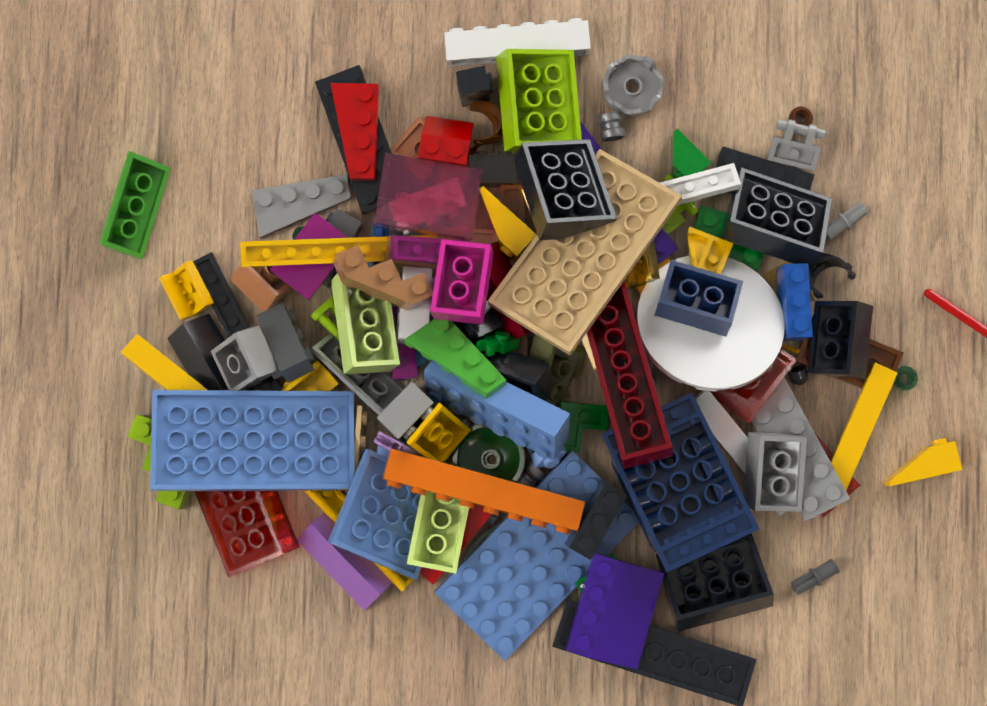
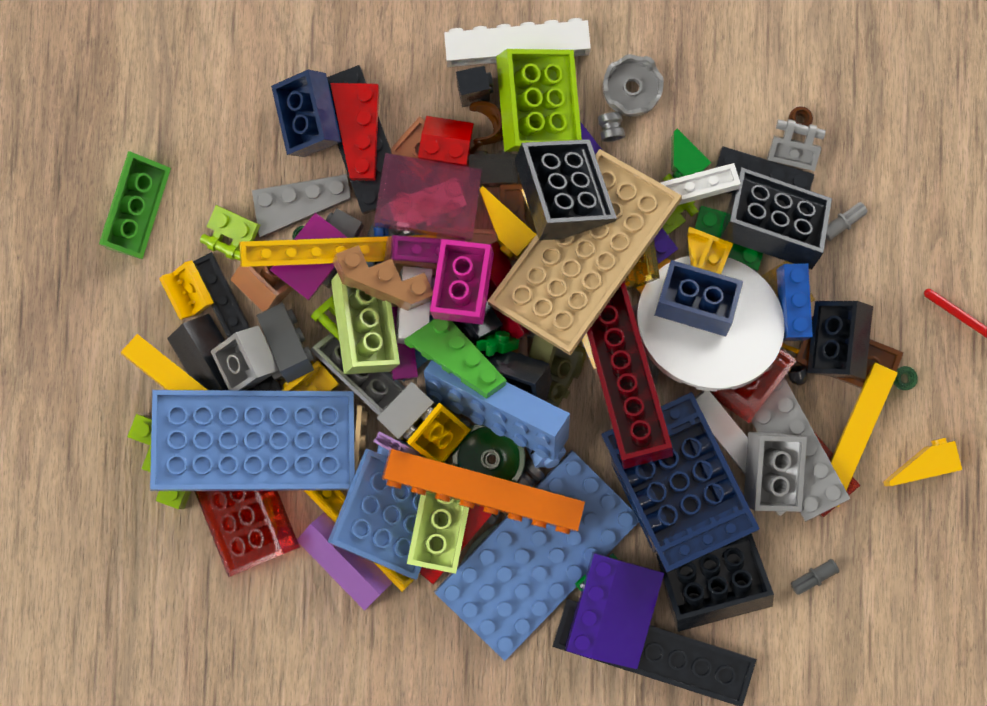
(231, 225): none -> lime plate
(306, 113): none -> dark blue brick
(583, 416): green plate -> none
(596, 519): black brick -> none
(824, 262): black helmet -> none

